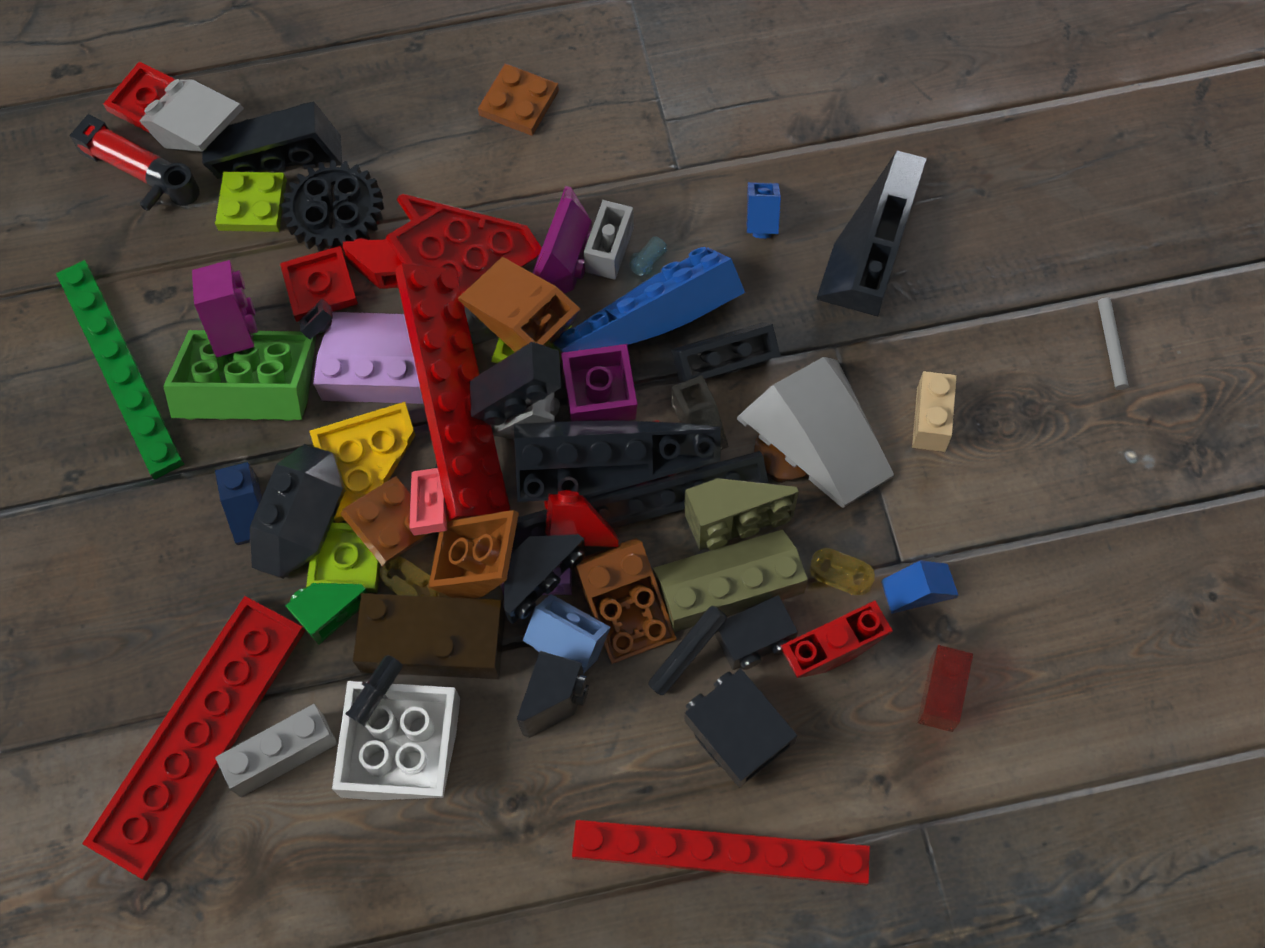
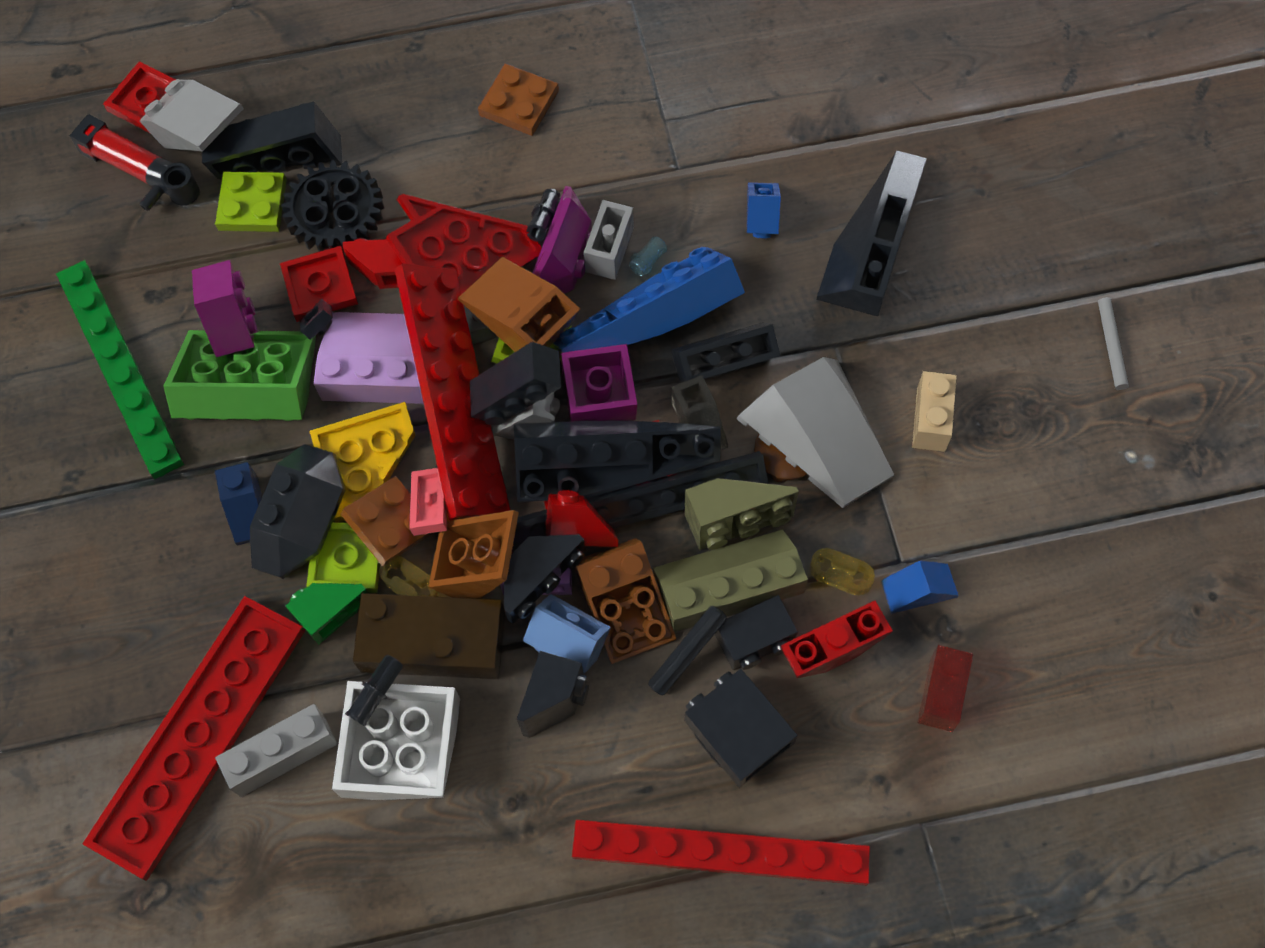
(543, 215): none -> black pin

